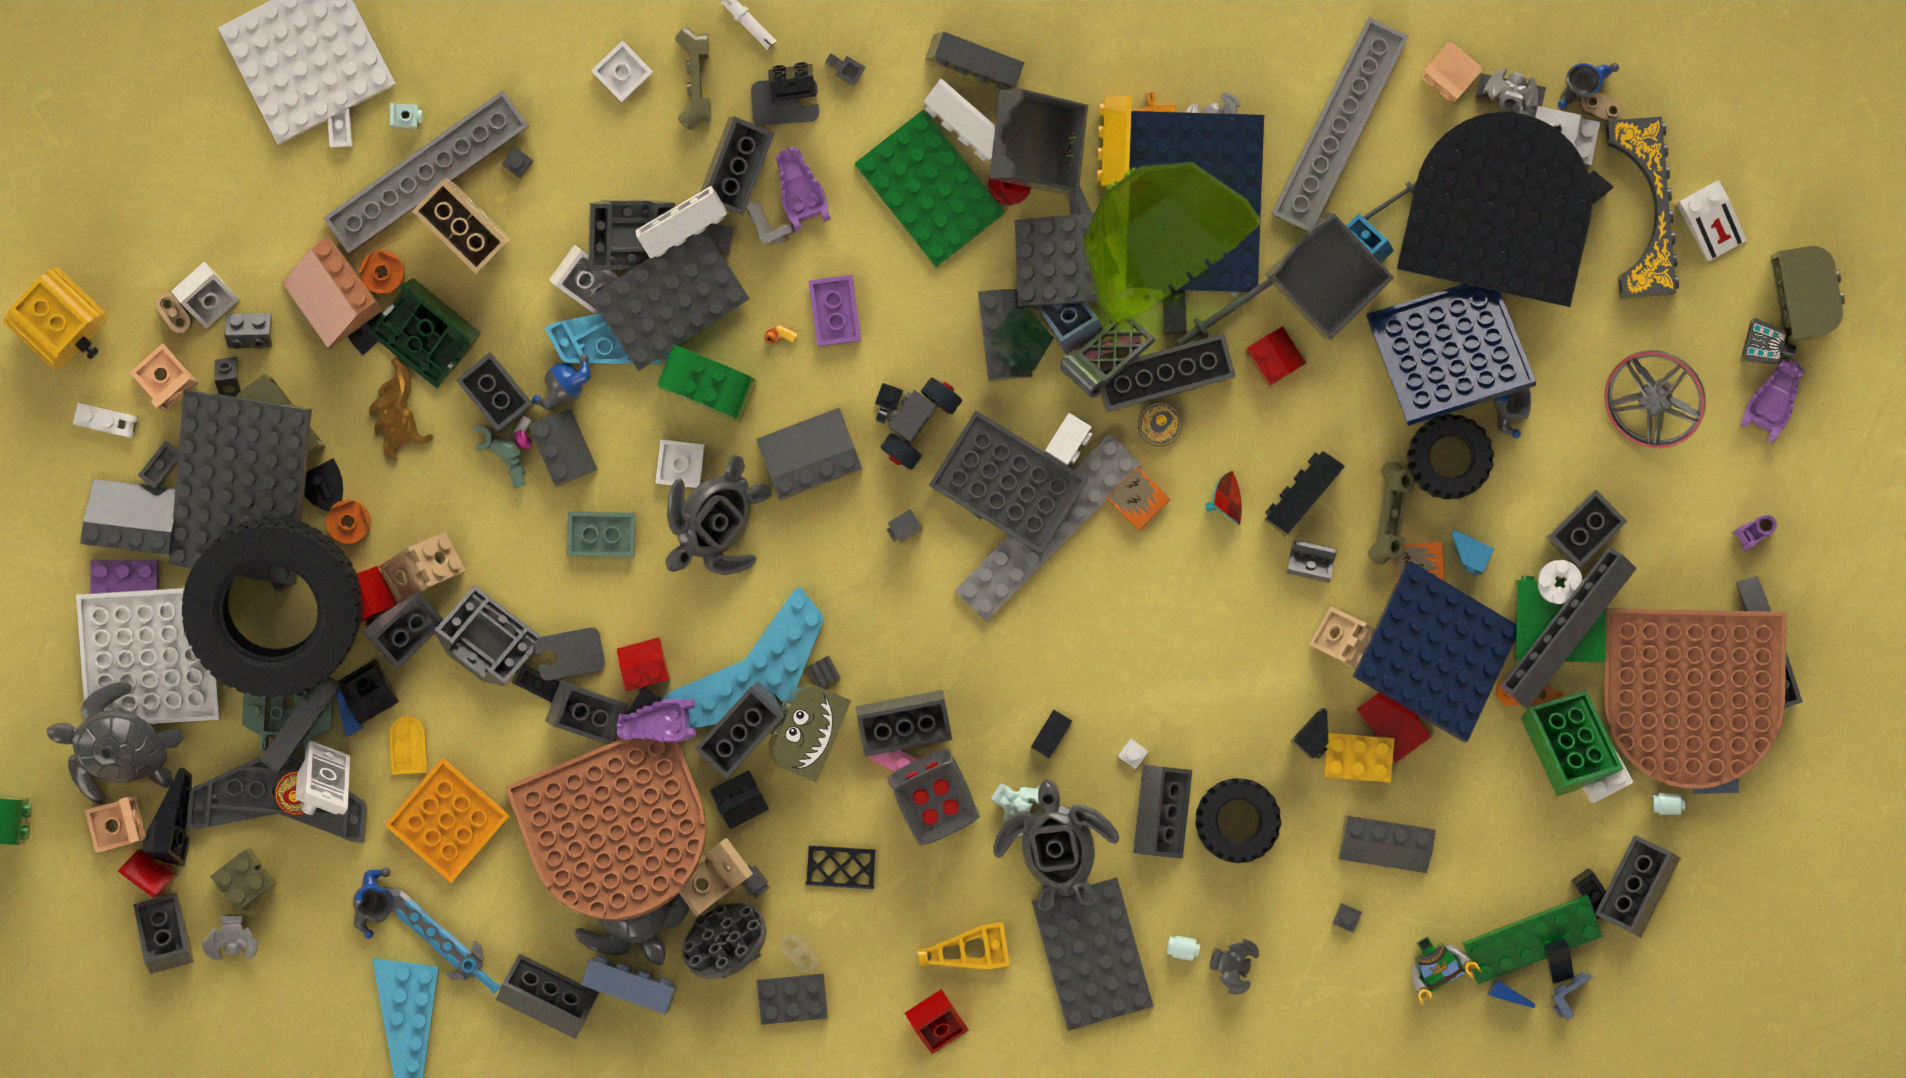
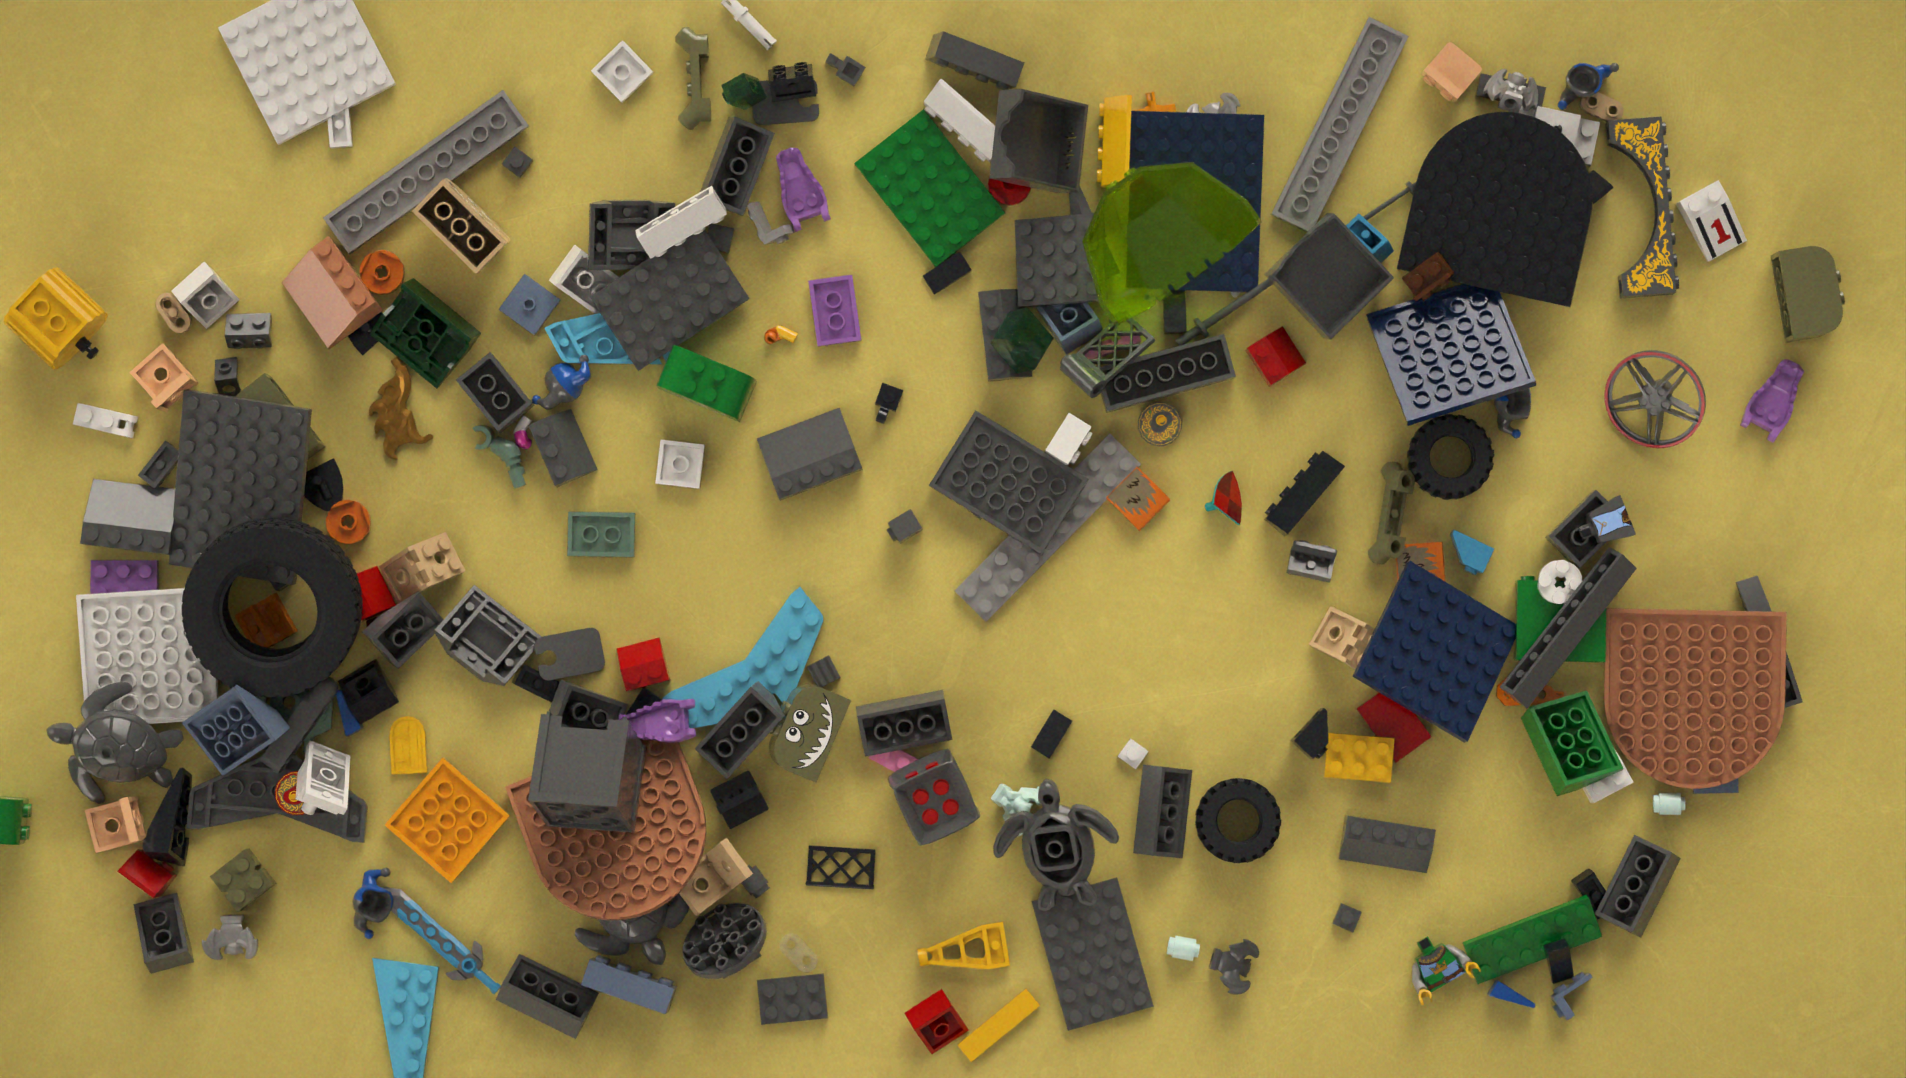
(235, 728): none -> sand blue slope
(266, 622): none -> orange slope
(412, 122): light aqua brick -> none
(529, 304): none -> sand blue plate
(587, 775): none -> dark grey container
(713, 520): dark grey animal -> none
(743, 91): none -> clear green brick
(912, 418): brick -> none
(947, 273): none -> black slope
(998, 1025): none -> yellow tile
(1427, 276): none -> reddish brown bracket
(1608, 522): none -> torso
(1754, 532): medium lavender piece -> none
(1765, 344): torso -> none

